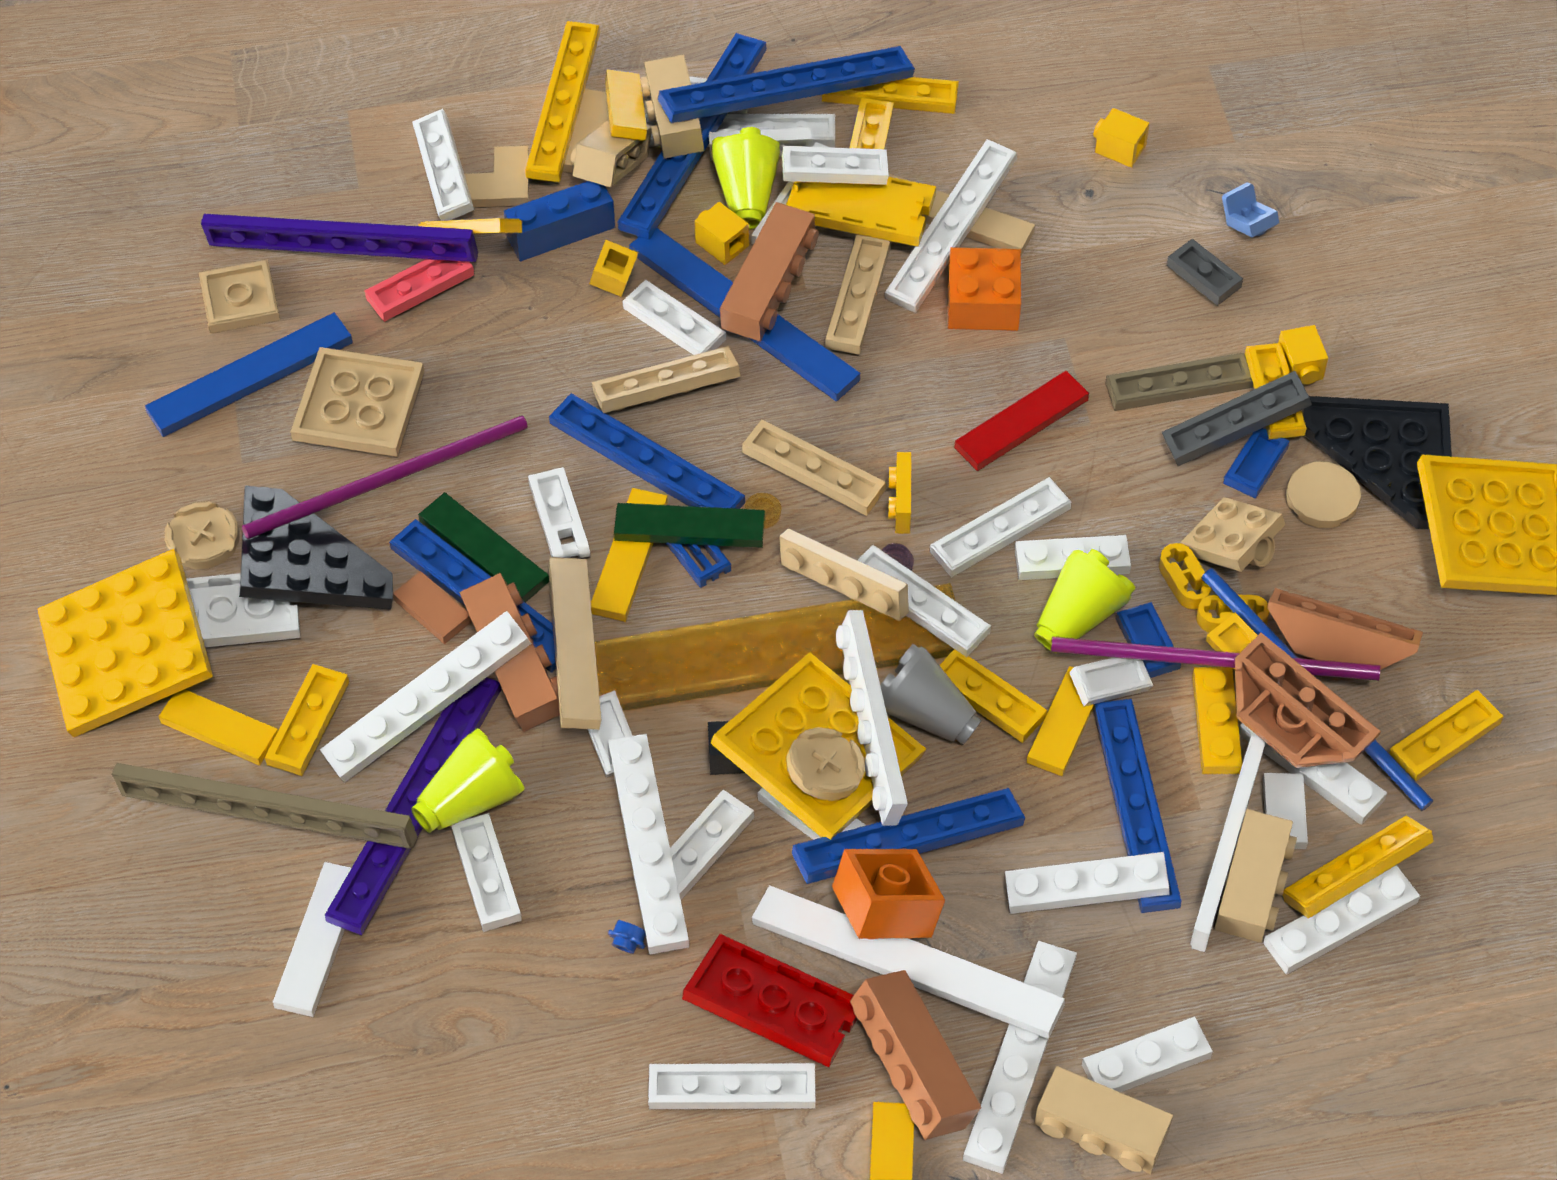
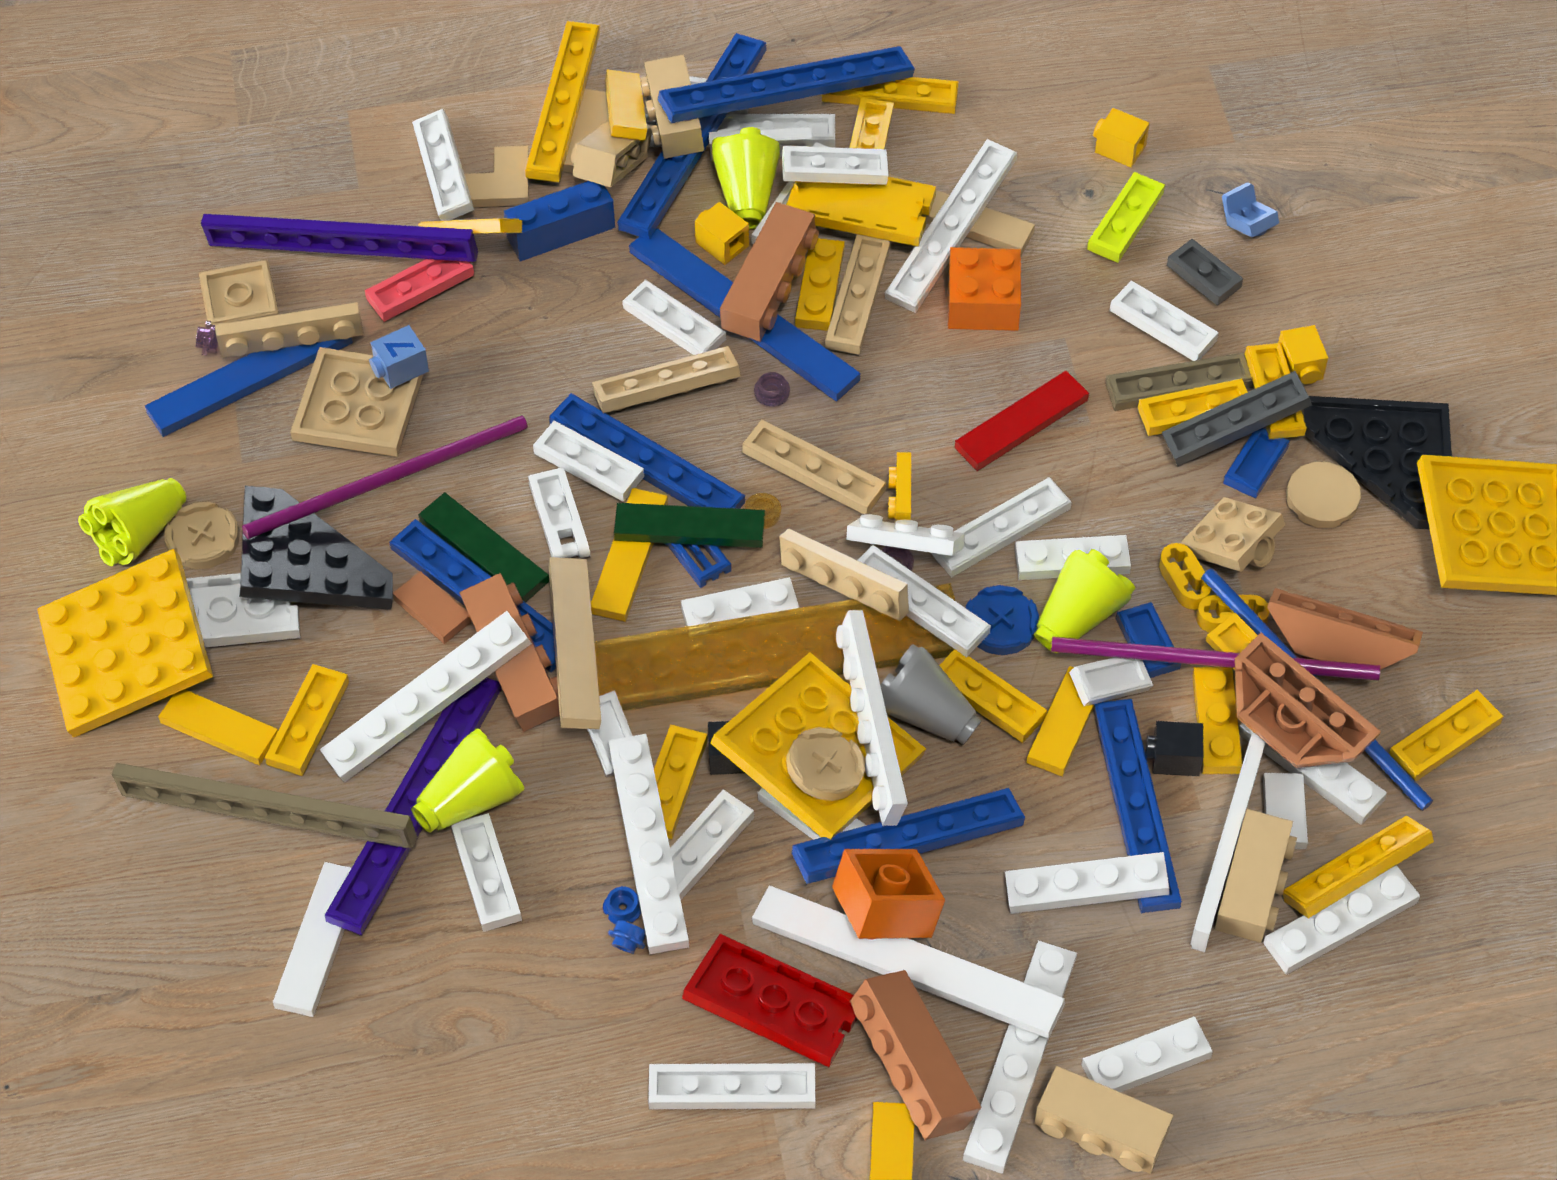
(131, 518): none -> neon yellow cone
(206, 338): none -> clear purple plate
(289, 330): none -> tan plate
(398, 357): none -> medium blue brick
(588, 461): none -> white plate
(613, 268): yellow brick -> none
(622, 896): none -> blue plate
(677, 770): none -> yellow plate
(740, 602): none -> white plate
(772, 382): none -> clear purple plate
(820, 285): none -> yellow plate
(906, 535): none -> white plate
(1011, 619): none -> blue tile
(1126, 217): none -> neon yellow plate
(1163, 321): none -> white plate
(1174, 408): none -> yellow plate
(1176, 748): none -> black brick

